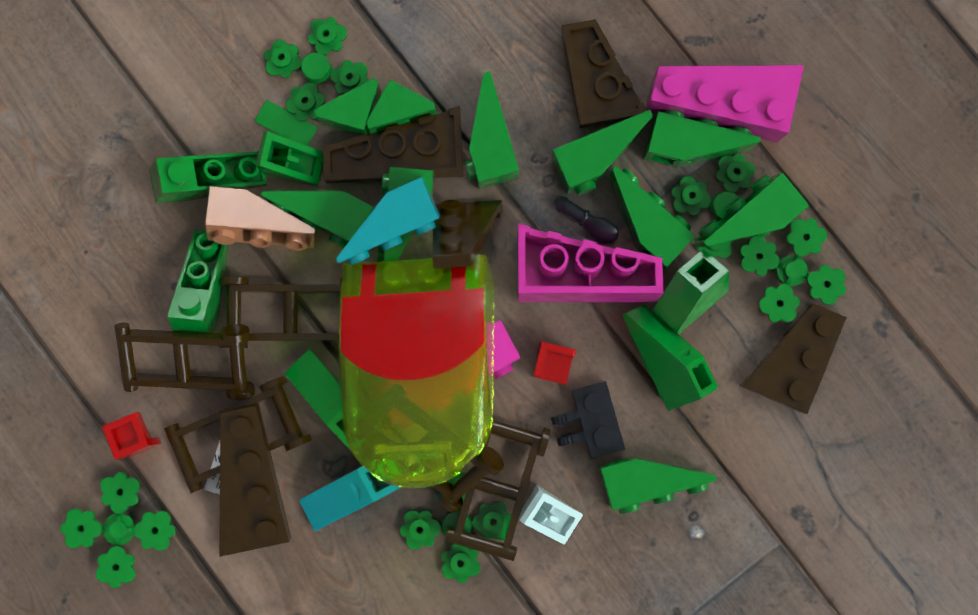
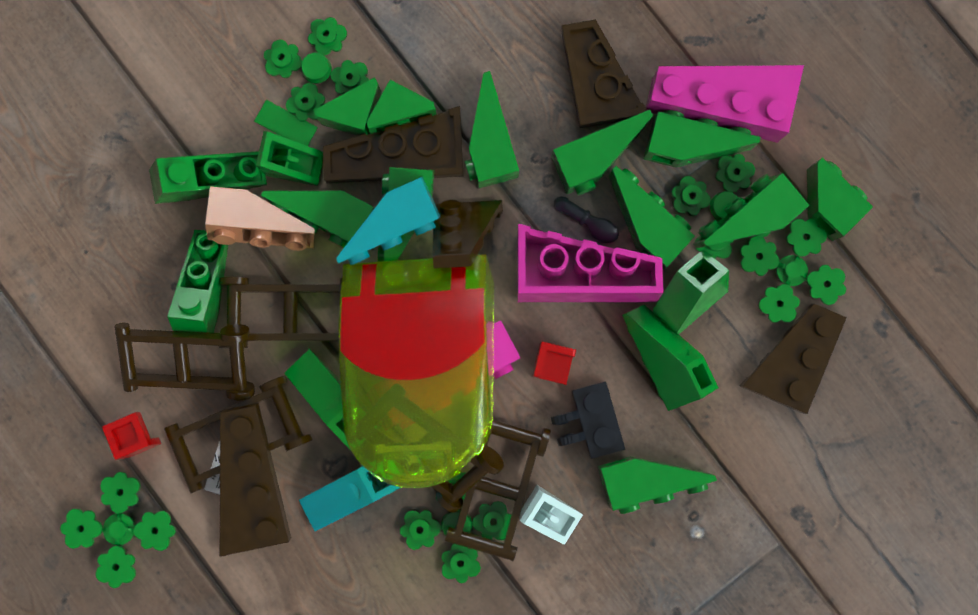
(833, 200): none -> green slope

